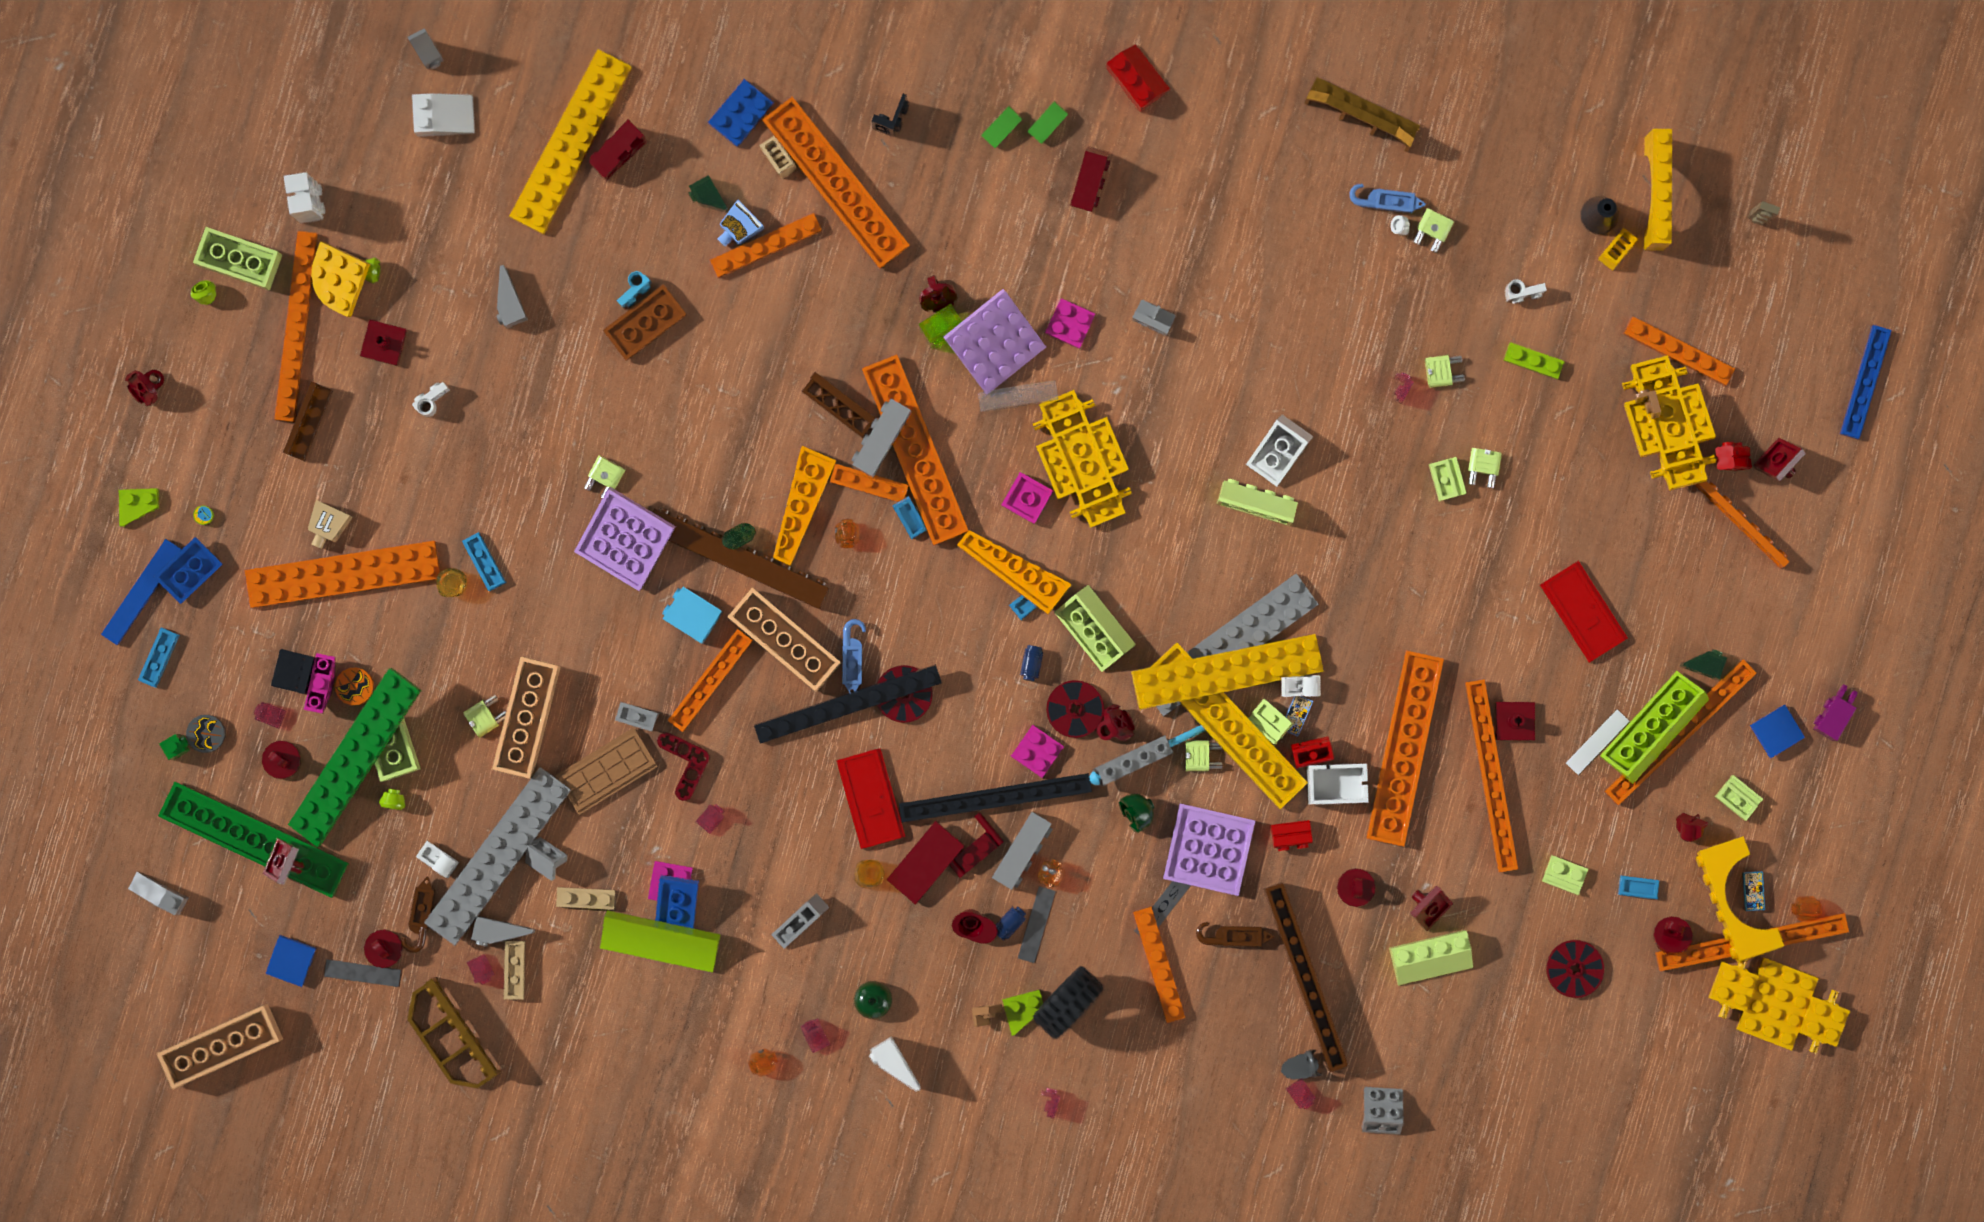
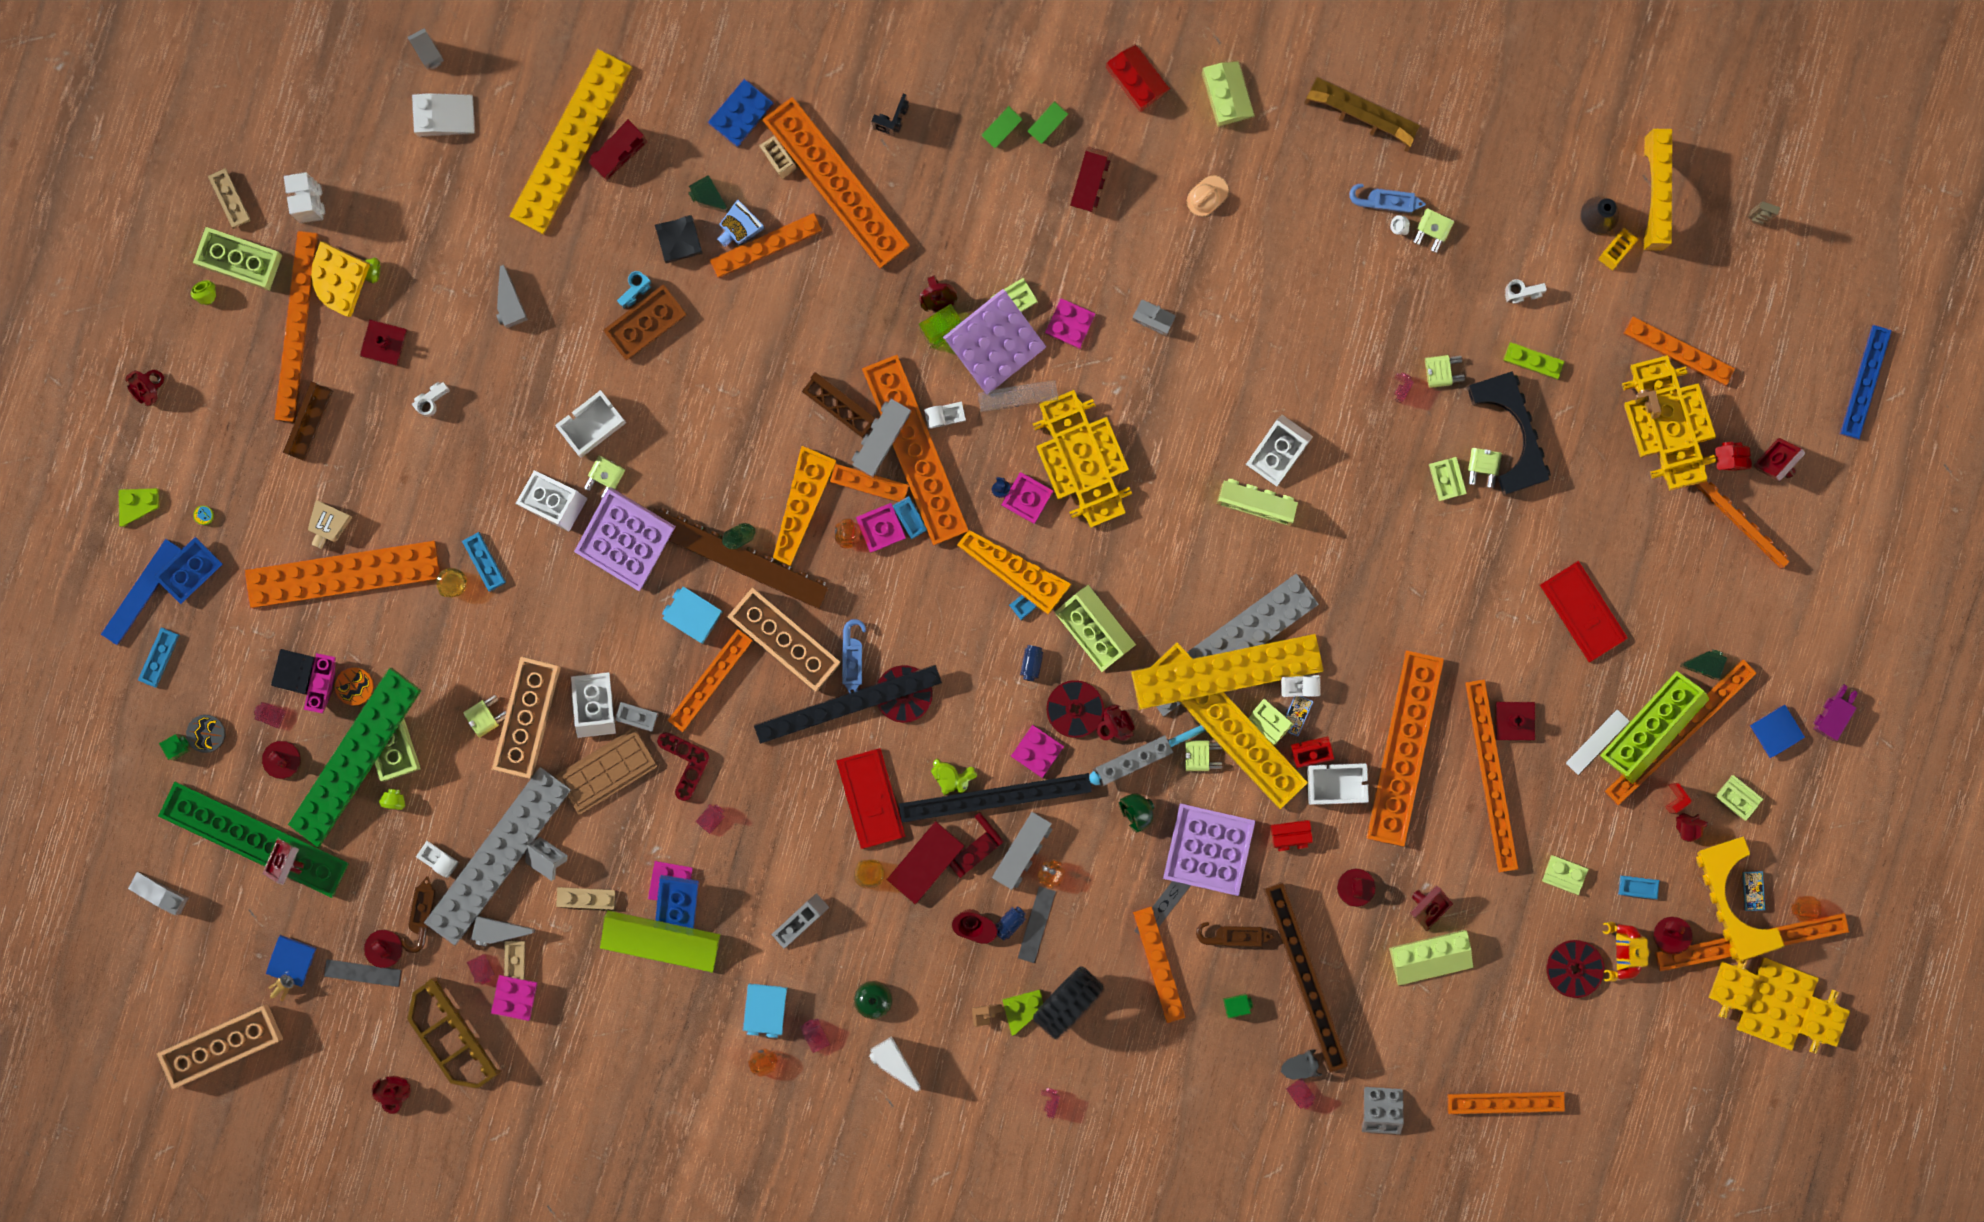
(229, 198): none -> tan plate
(284, 984): none -> piece
(390, 1092): none -> dark red tile
(514, 997): none -> dark pink plate
(551, 500): none -> white slope
(593, 424): none -> white piece
(593, 705): none -> white slope
(678, 239): none -> black brick
(764, 1010): none -> medium azure panel
(880, 527): none -> dark pink plate
(944, 415): none -> white plate
(950, 779): none -> lime animal
(1000, 488): none -> dark blue plate
(1021, 295): none -> yellowish green plate
(1207, 195): none -> light nougat piece
(1227, 92): none -> yellowish green slope
(1237, 1005): none -> green brick
(1504, 392): none -> black arch
(1505, 1102): none -> orange plate
(1630, 950): none -> torso
(1681, 801): none -> red panel

